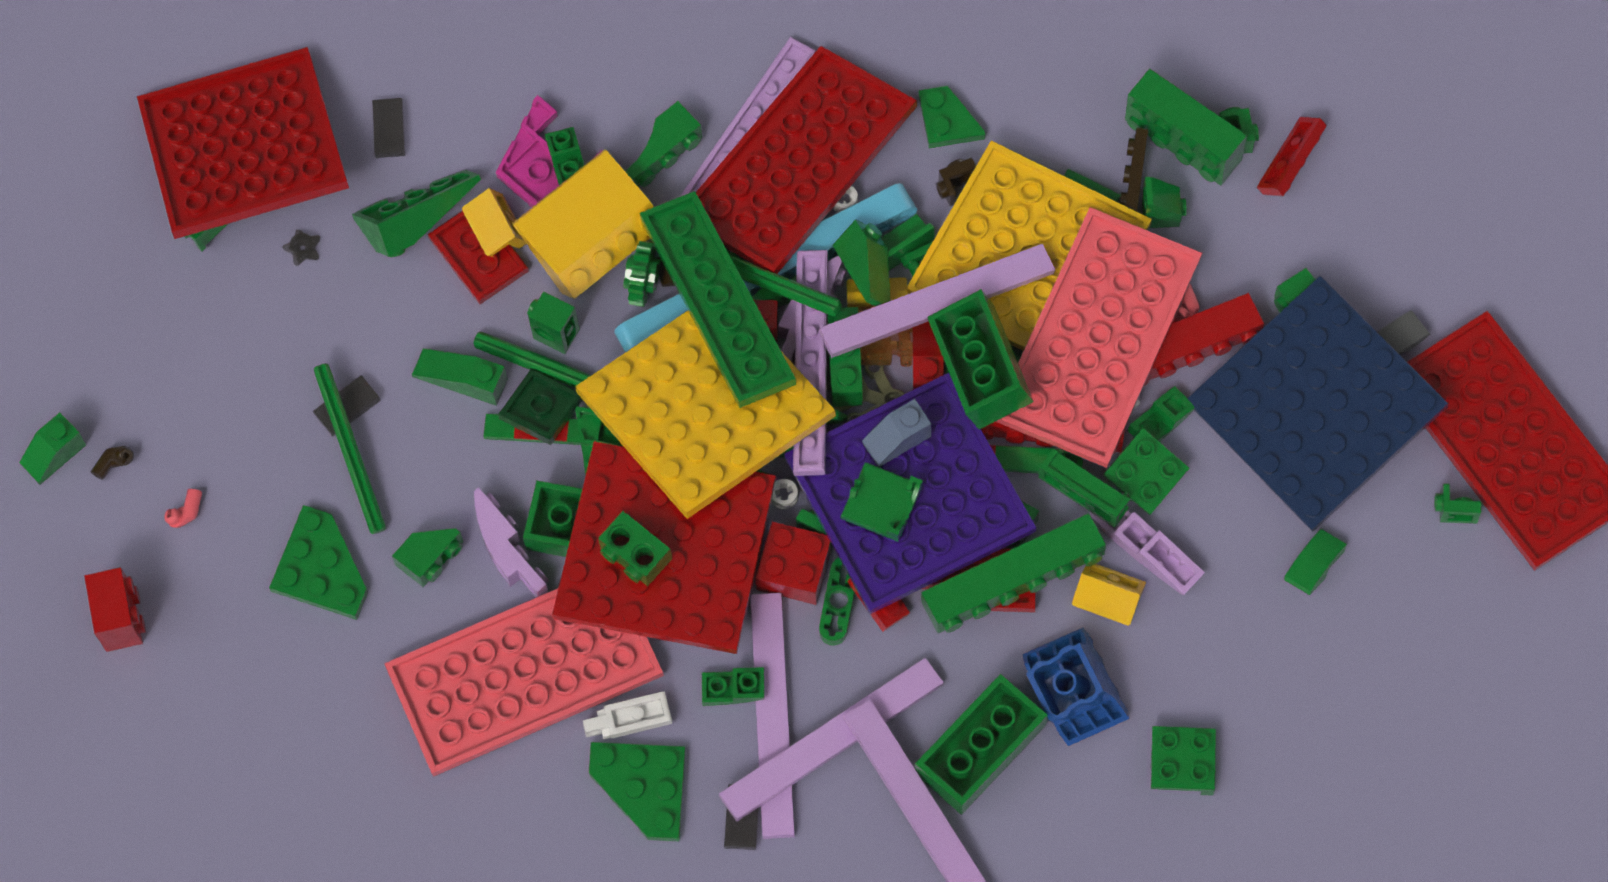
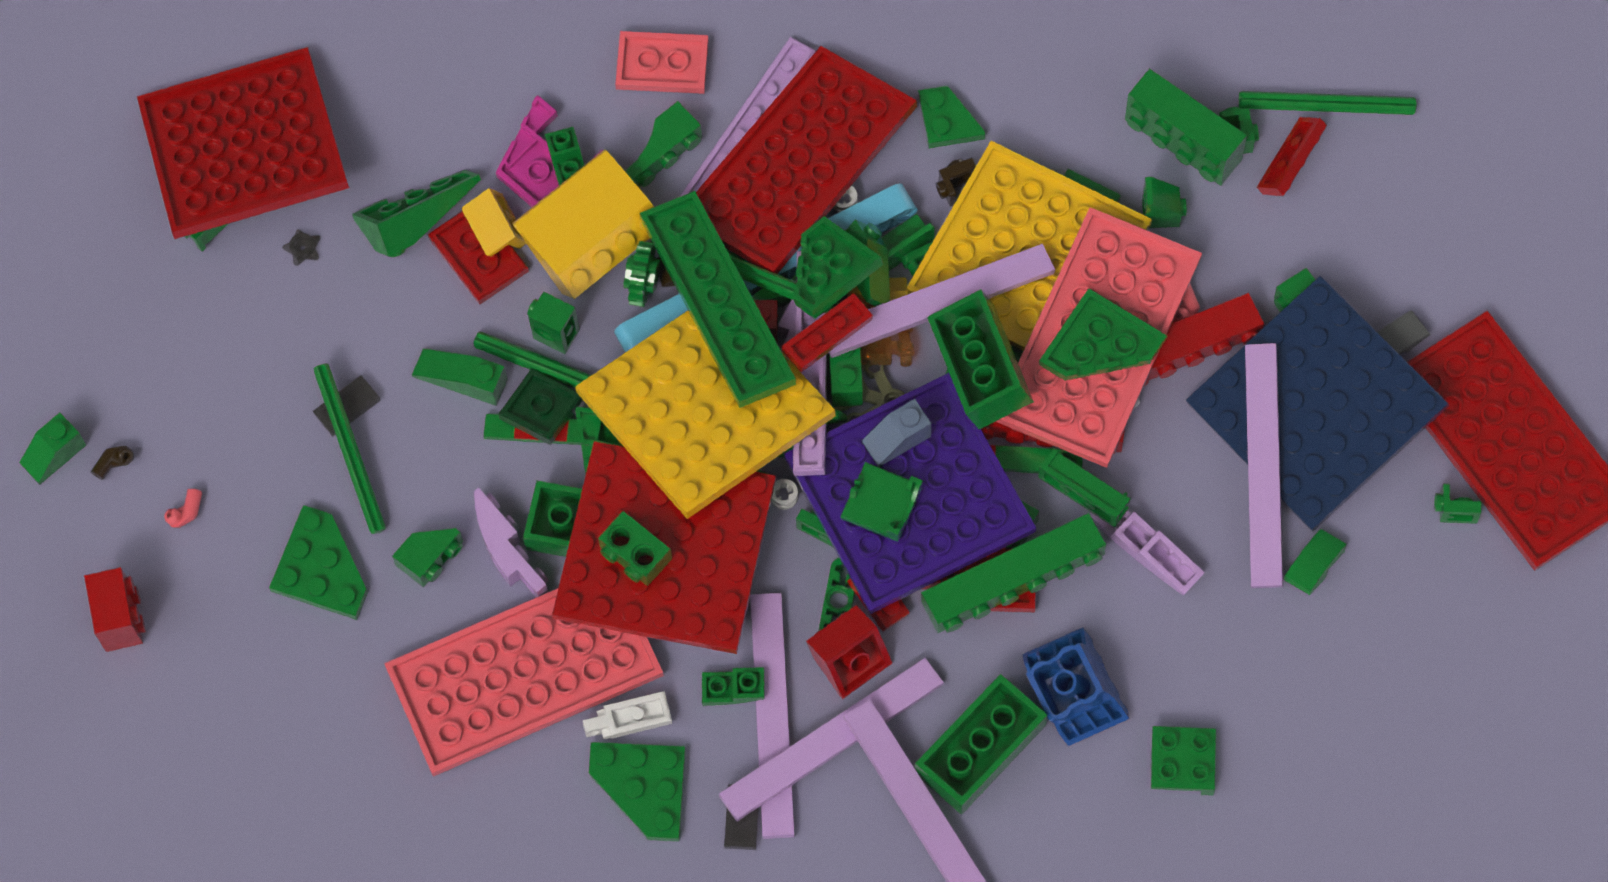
(388, 128): clear smoke tile -> none
(662, 62): none -> coral plate
(793, 563): red brick -> none
(827, 332): none -> red plate
(830, 266): none -> green plate
(849, 651): none -> red slope
(927, 357): red slope -> none
(1100, 340): none -> green plate
(1108, 593): yellow panel -> none
(1133, 173): dark brown plate -> none
(1146, 471): green piece -> none
(1164, 415): green slope -> none
(1264, 466): none -> lavender tile
(1327, 102): none -> green axle

